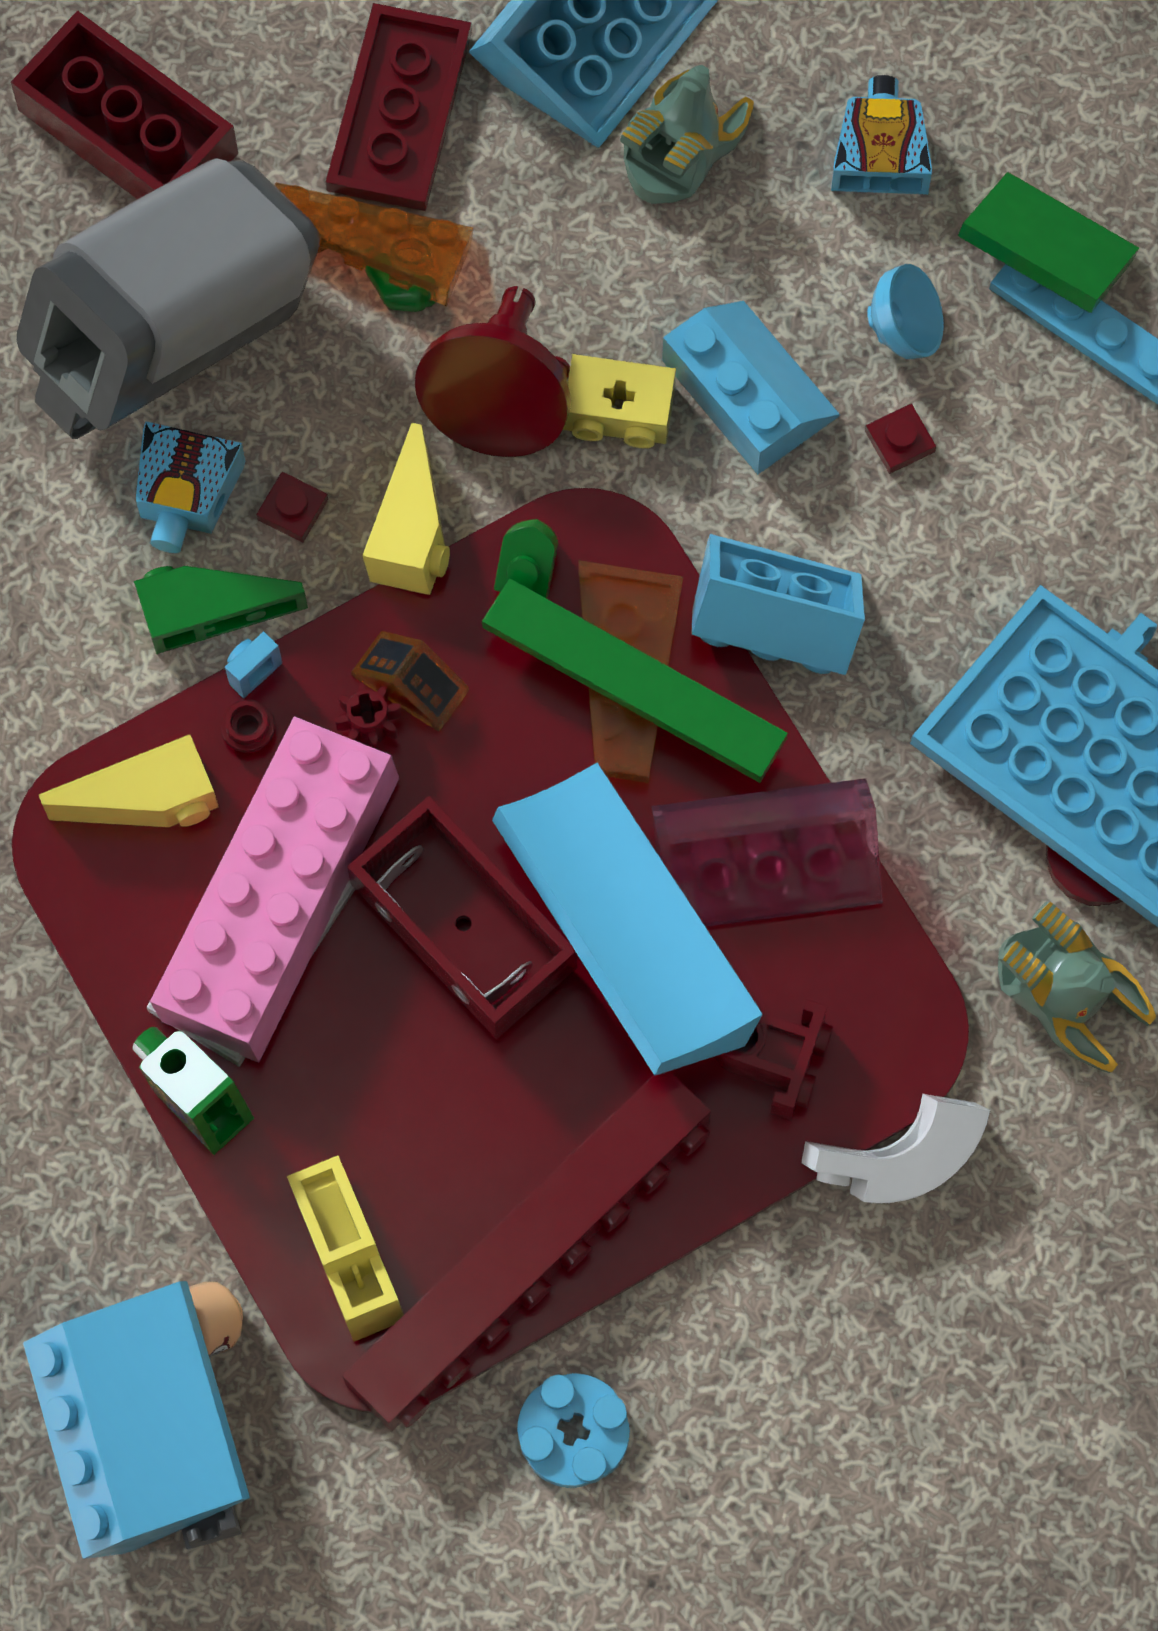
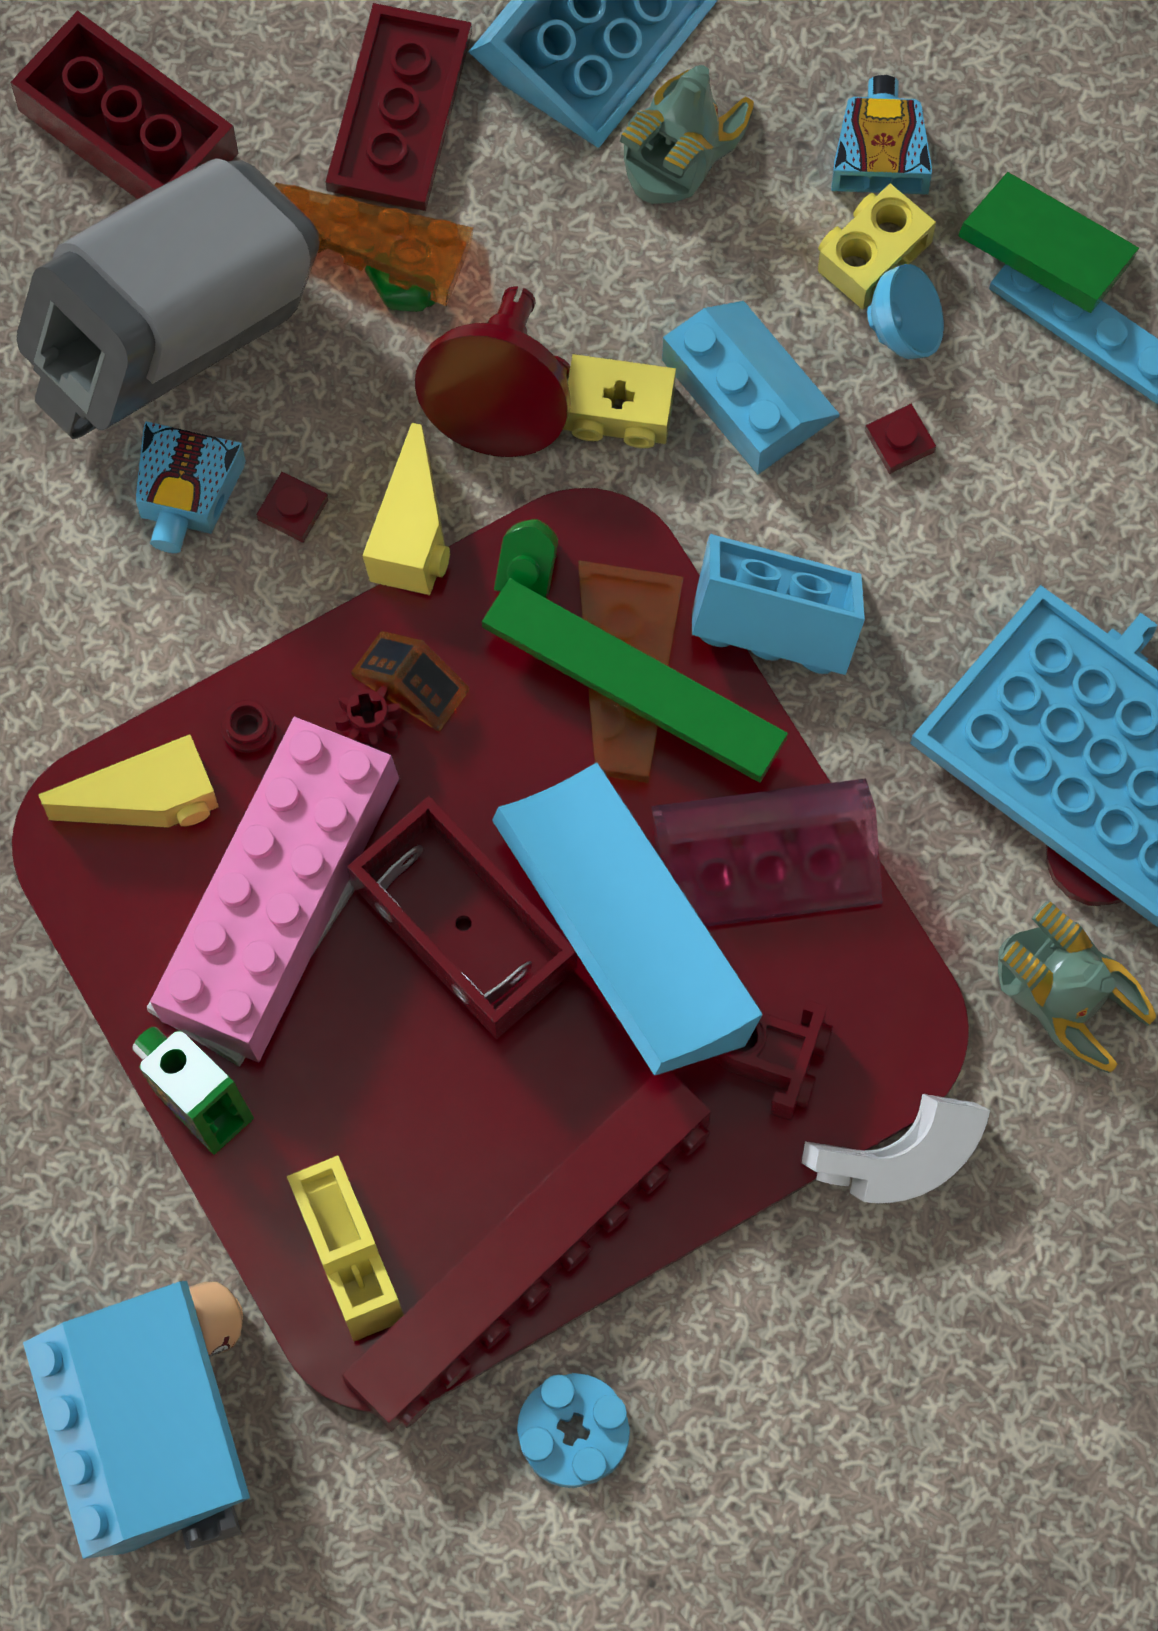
(204, 603): green slope -> none
(252, 663): medium azure plate -> none
(877, 247): none -> light yellow brick

